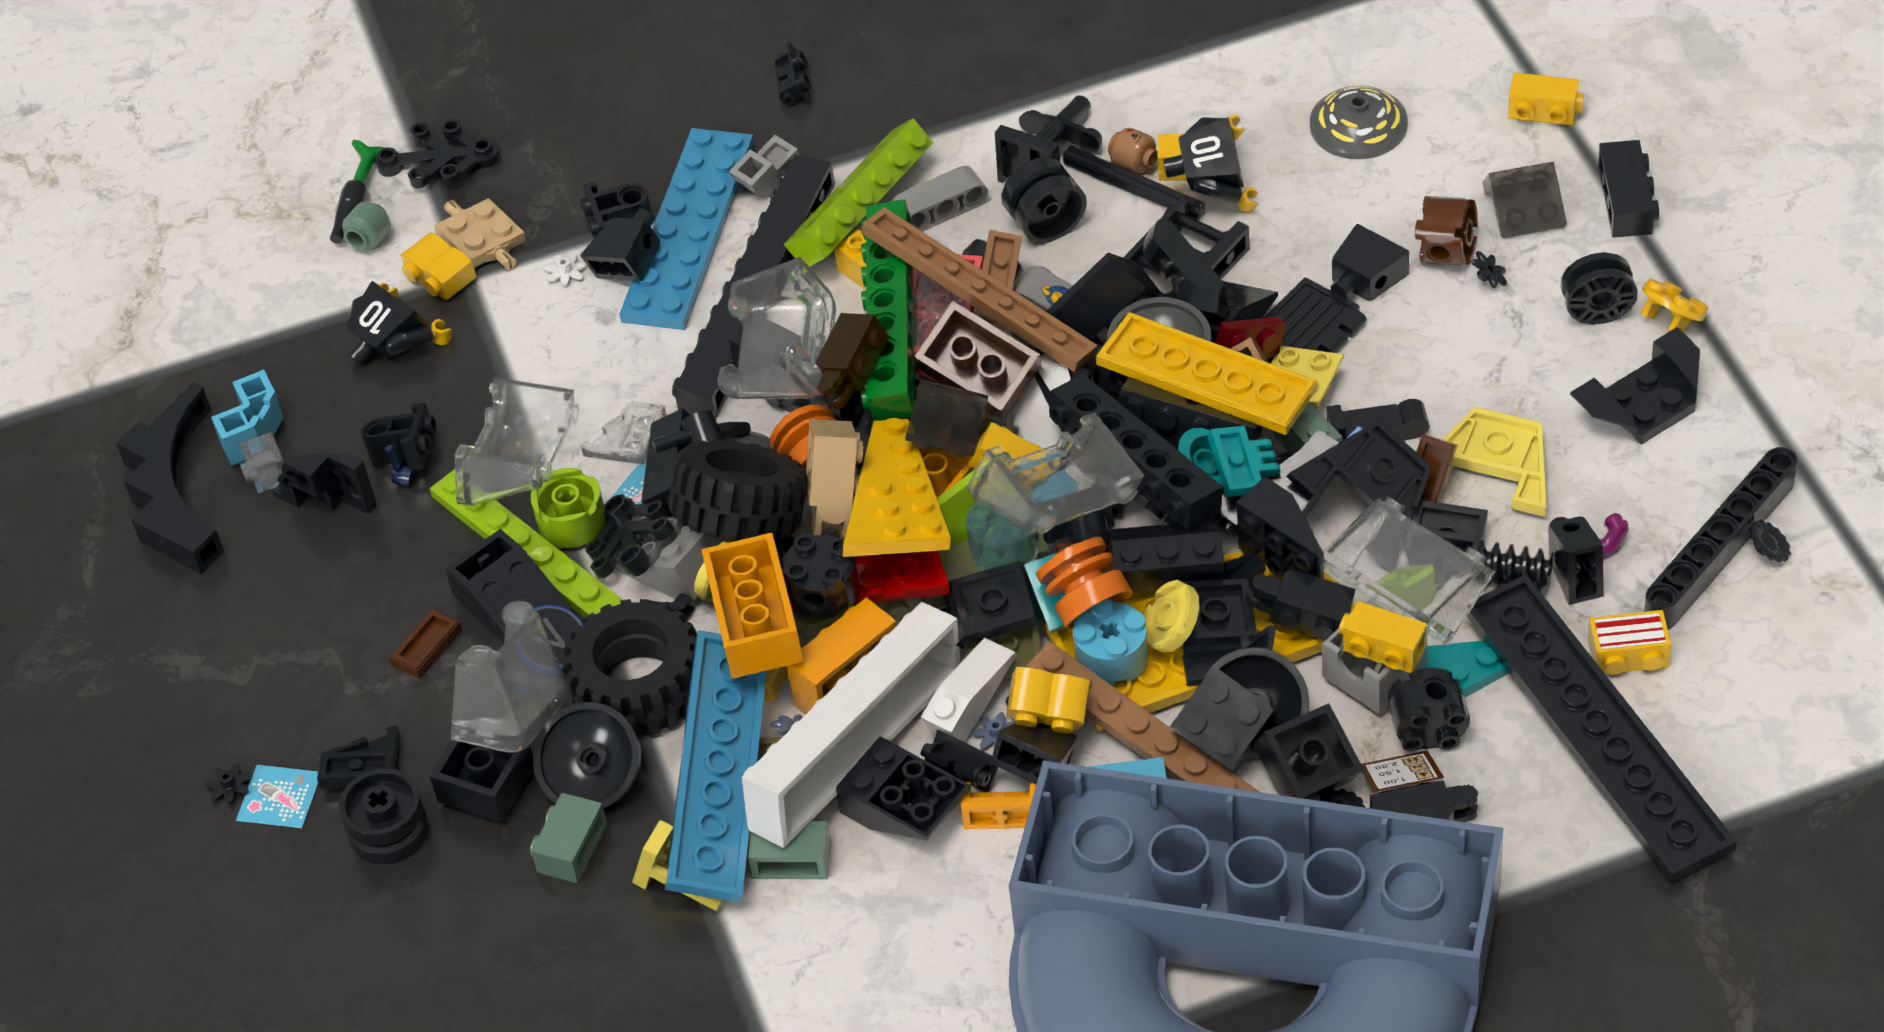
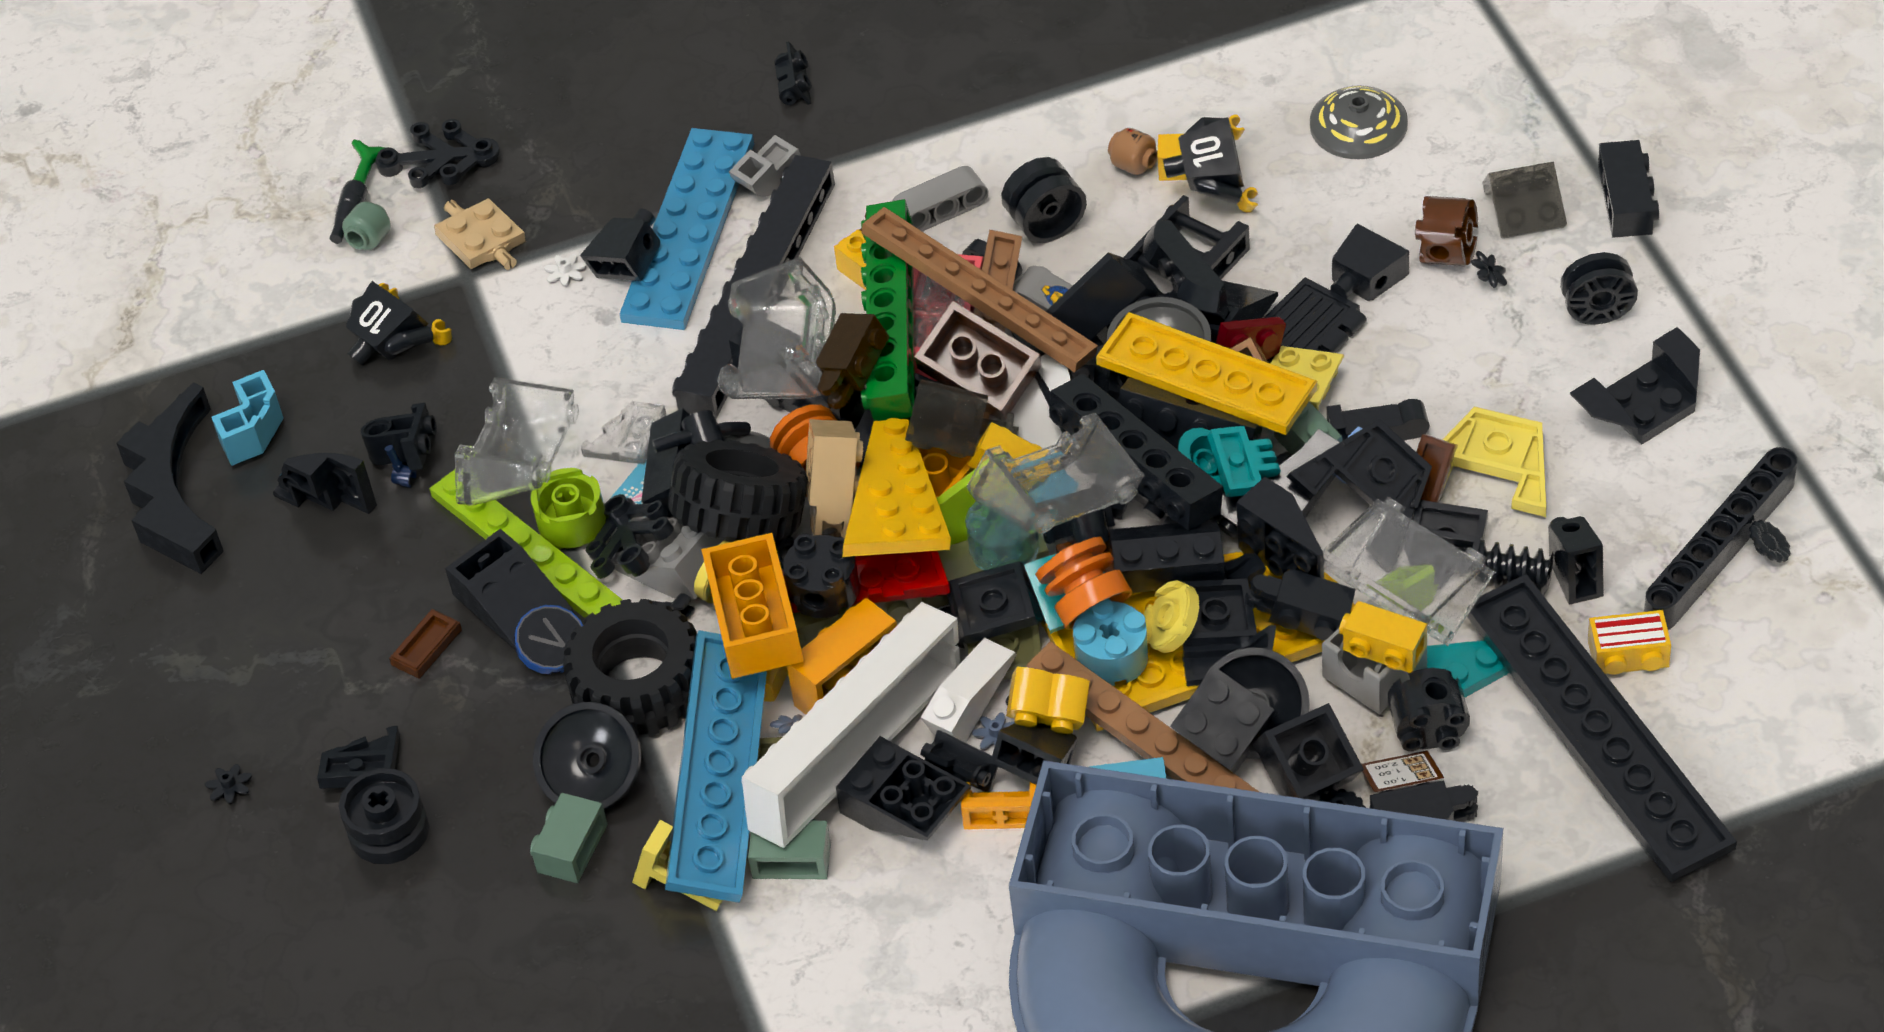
(262, 462): clear brick -> none
(278, 796): medium azure sticker -> none
(437, 266): yellow brick -> none
(481, 778): black brick -> none
(508, 692): clear windscreen -> none
(612, 203): black pin -> none
(863, 187): lime brick -> none
(1052, 132): black piece -> none
(1129, 180): black axle -> none
(1544, 99): yellow brick -> none
(1617, 532): magenta arm -> none
(1669, 296): yellow plate -> none

